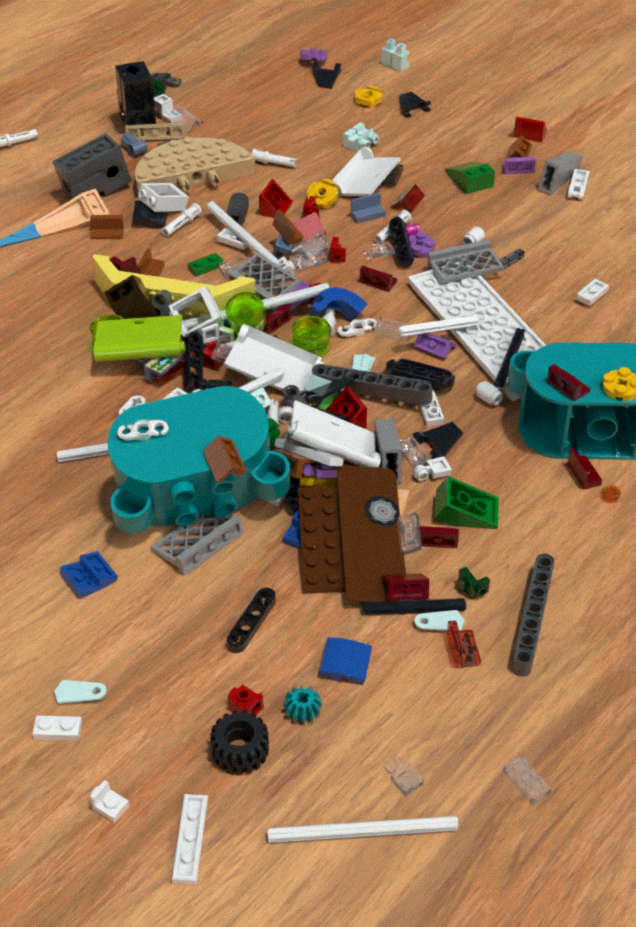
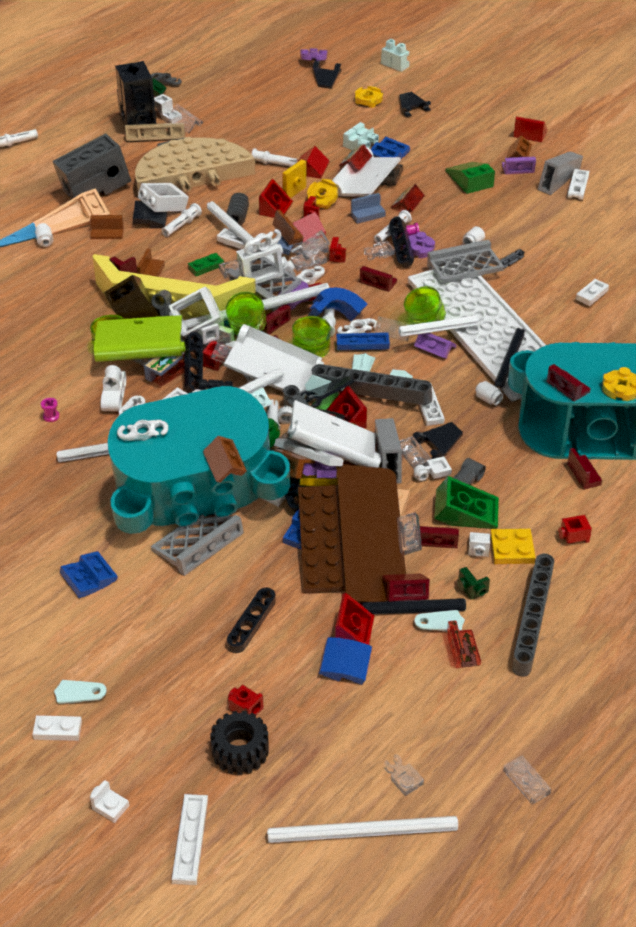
(44, 235): none -> white brick
(50, 410): none -> dark pink bush
(113, 389): none -> white piece
(134, 146): sand blue piece -> none
(256, 241): none -> white piece
(265, 273): none -> white window
(294, 178): none -> yellow plate
(302, 704): teal gear -> none
(315, 162): none -> red slope
(315, 275): none -> white piece
(353, 621): none -> red slope
(357, 158): none -> clear red panel
(362, 341): none -> blue plate
(382, 511): sticker -> none
(390, 148): none -> blue slope
(411, 369): black tile -> none
(424, 305): none -> clear neon green wheel
(470, 471): none -> dark grey piece
(479, 544): none -> white bracket
(512, 546): none -> yellow plate
(575, 529): none -> red brick
(611, 494): clear orange plate -> none

